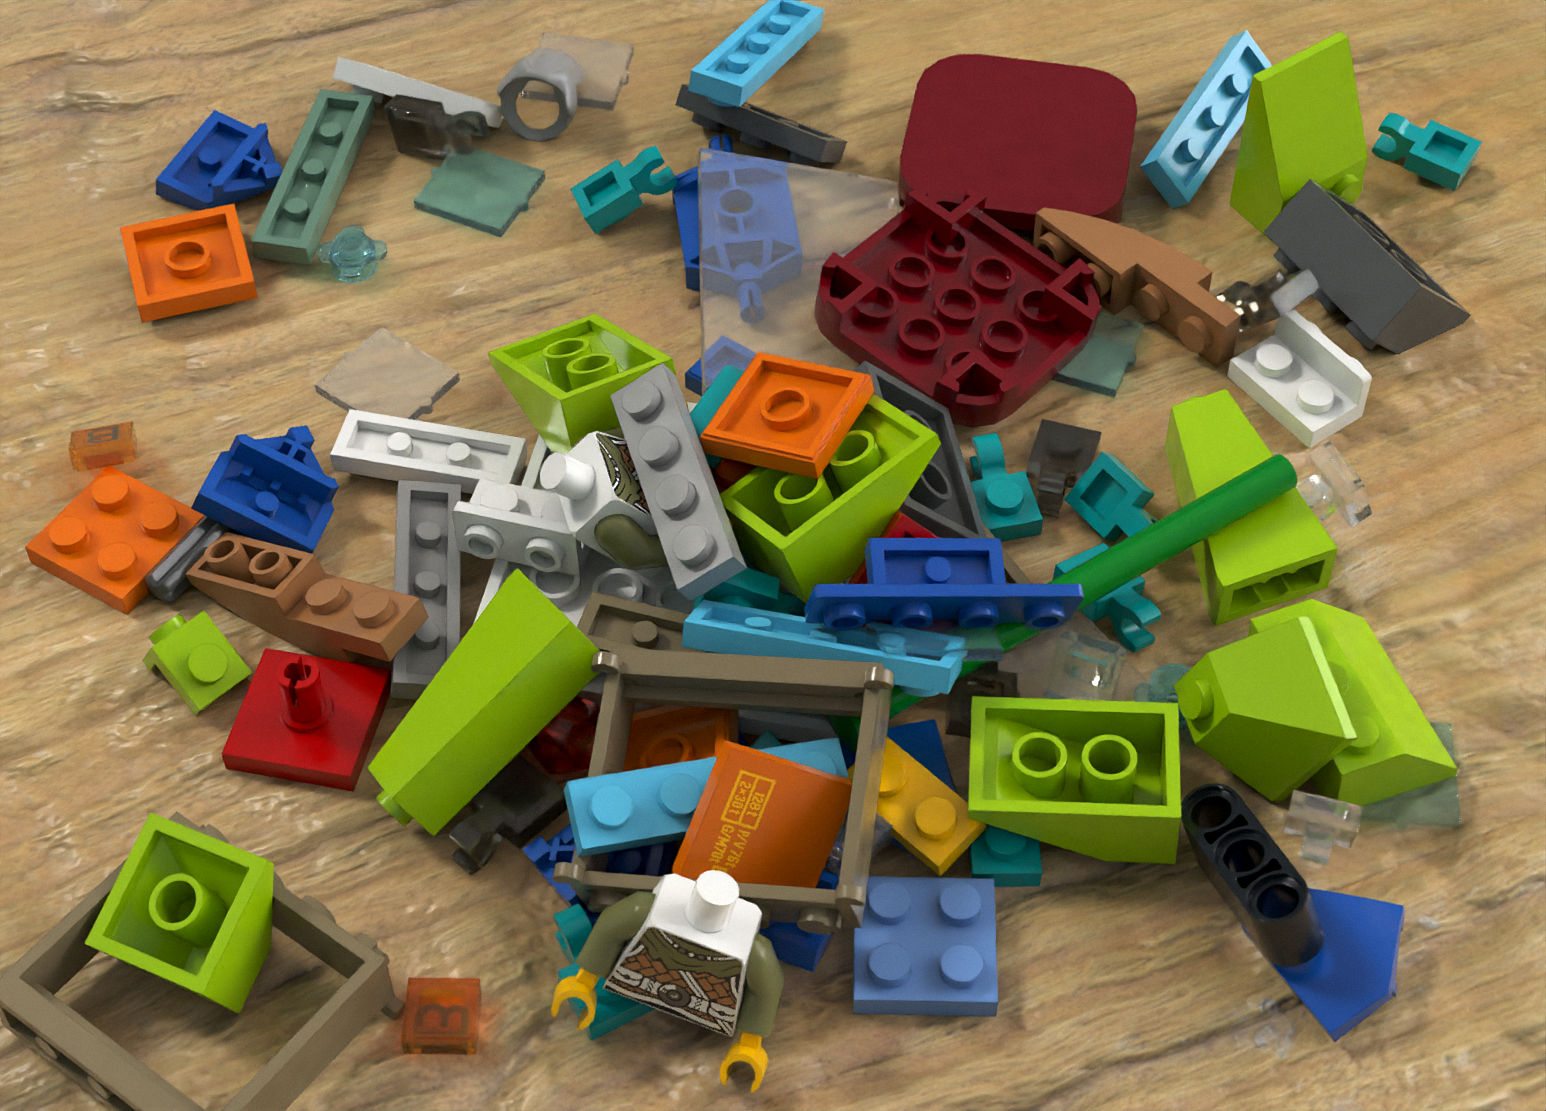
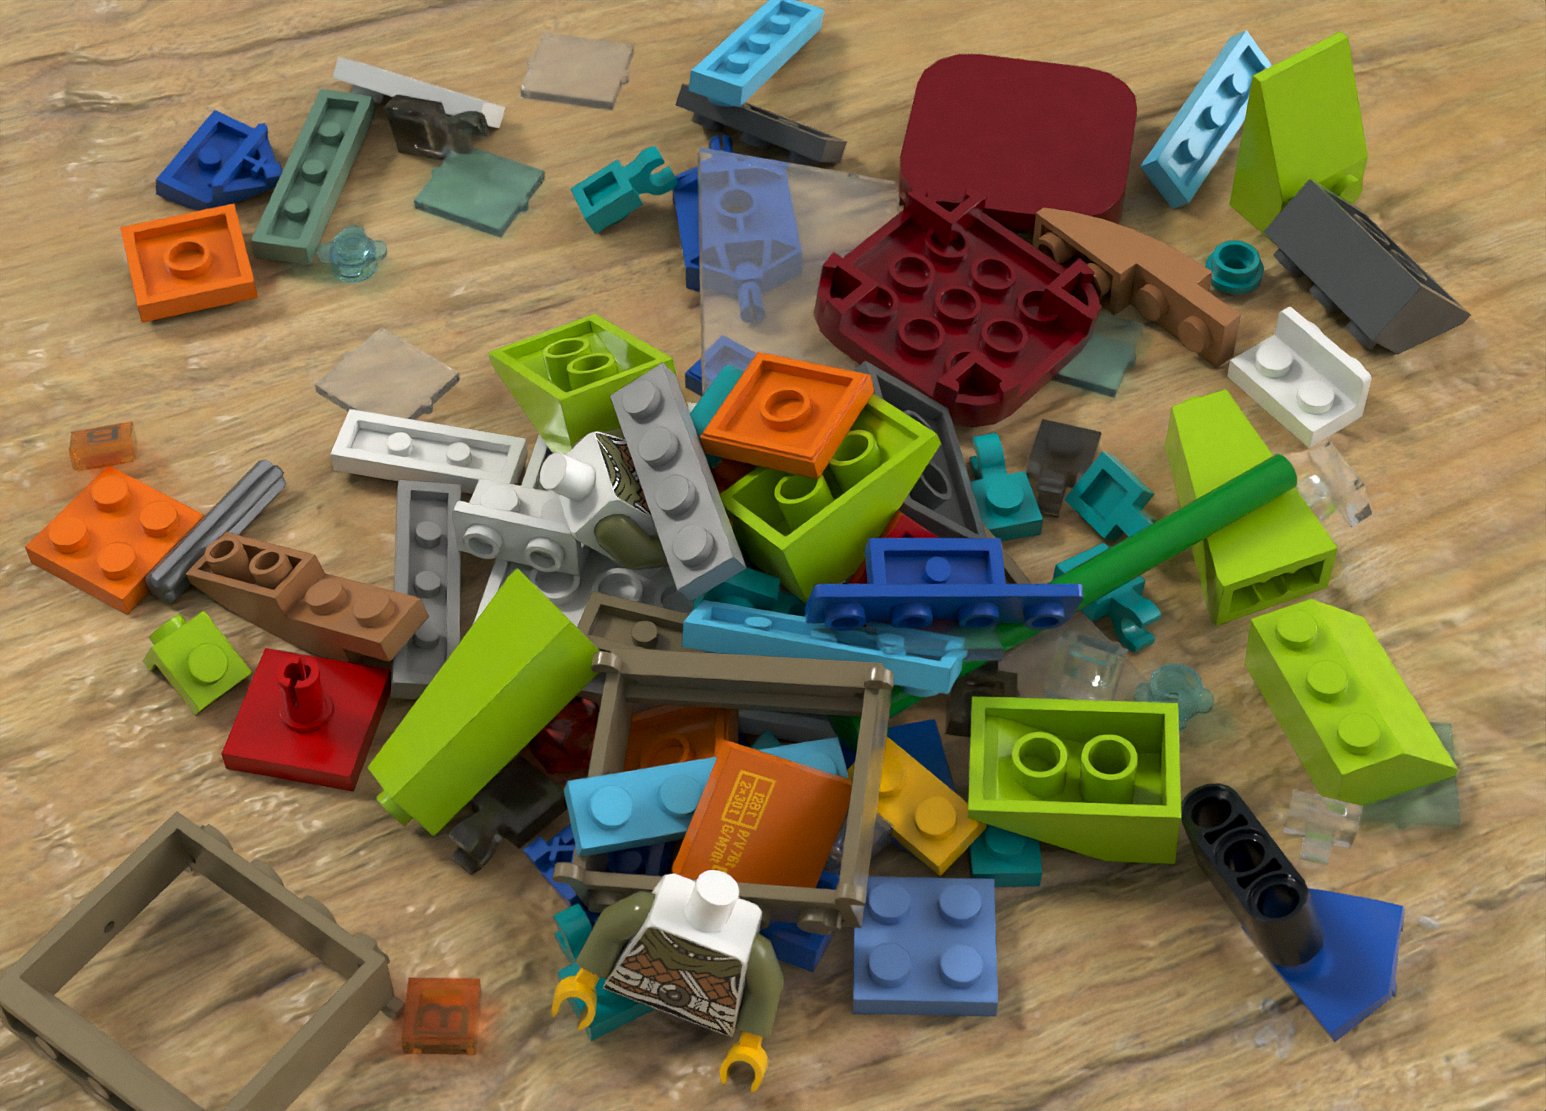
(190, 912): lime slope -> none
(270, 490): blue slope -> none
(553, 68): light grey piece -> none
(1235, 267): none -> teal plate
(1267, 708): lime slope -> none
(1269, 296): clear smoke plate -> none
(1431, 152): teal plate -> none

